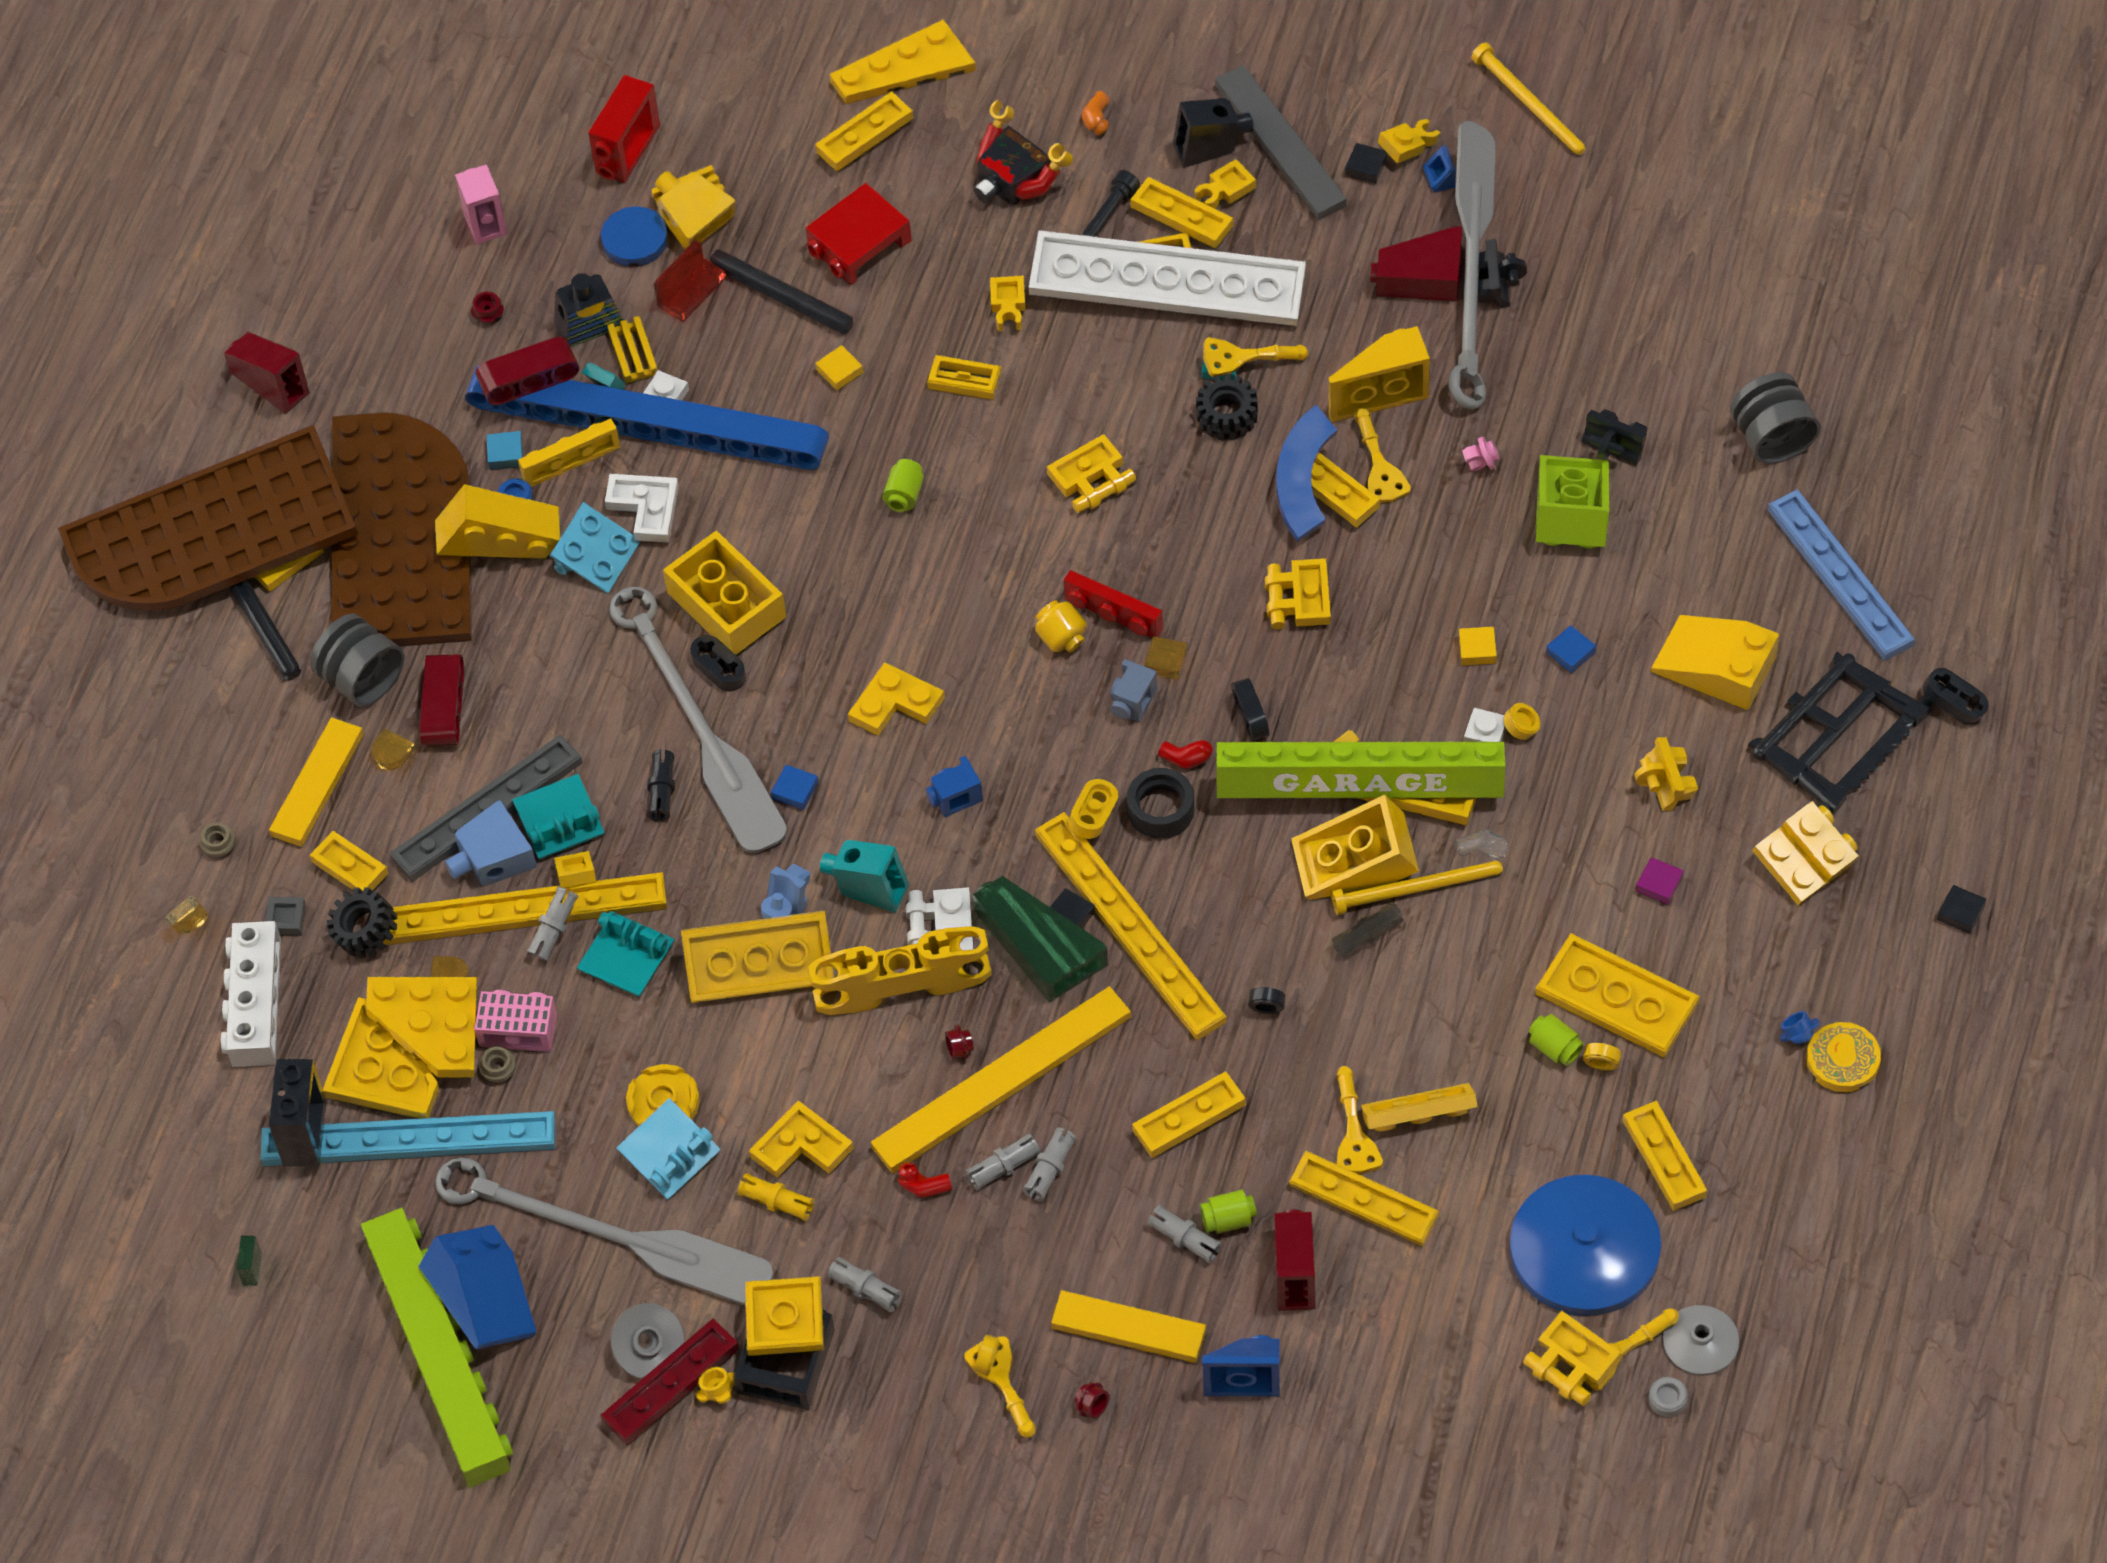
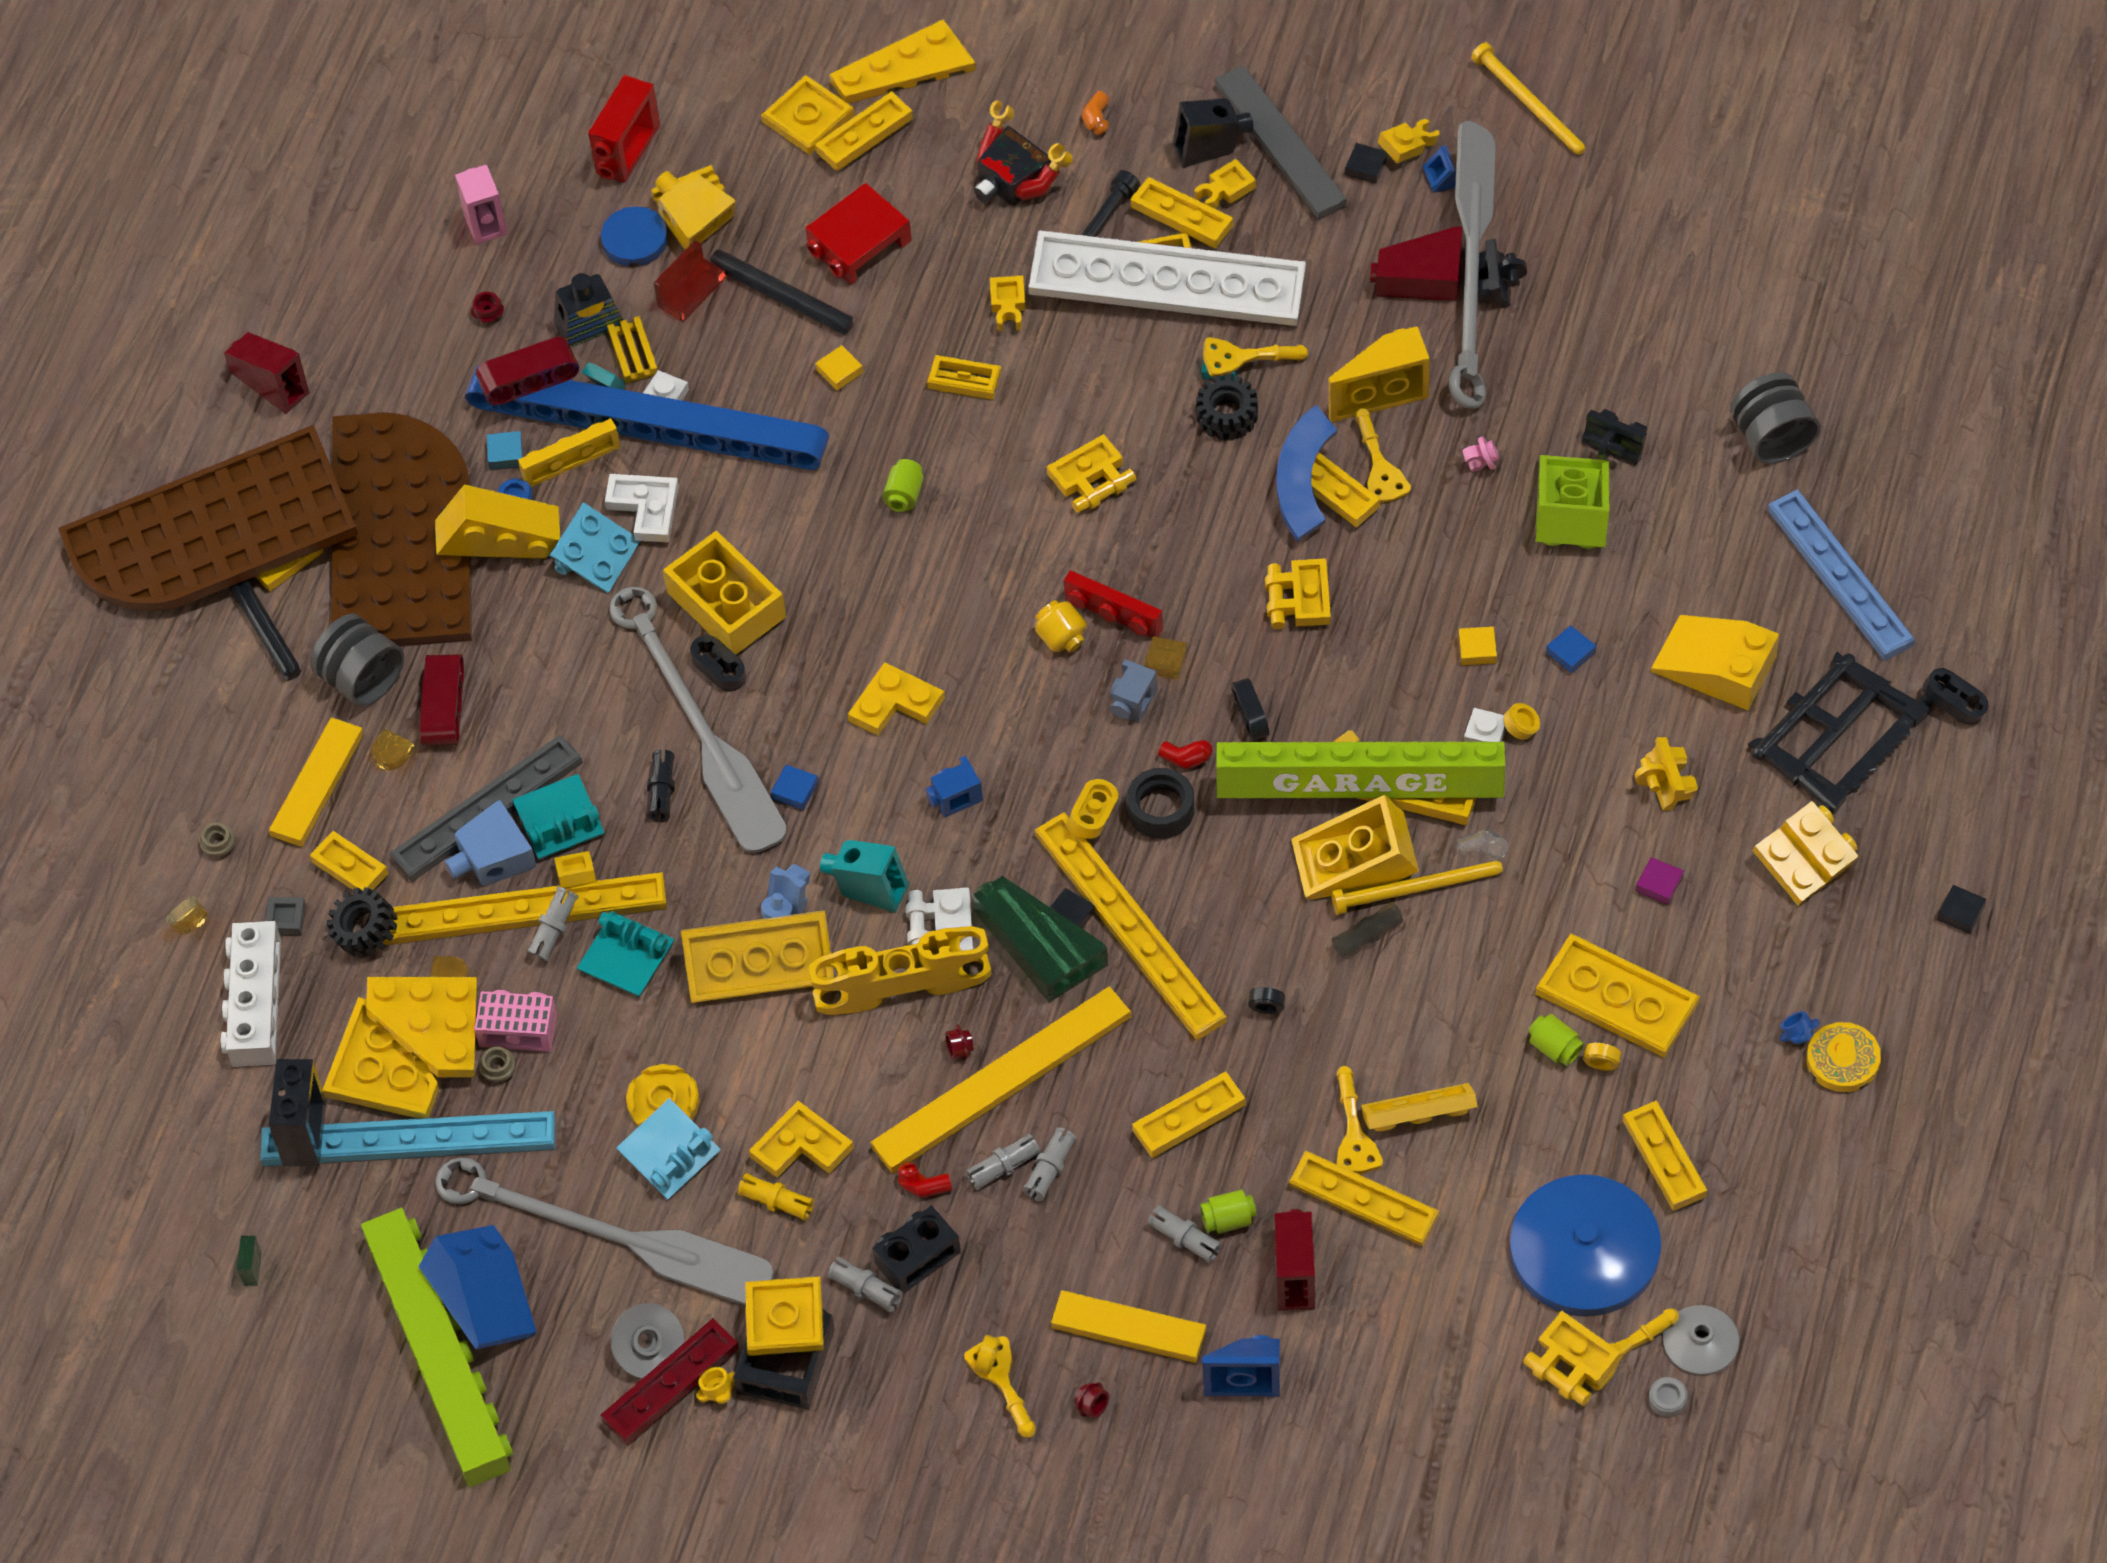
(807, 114): none -> yellow tile
(922, 1255): none -> black brick

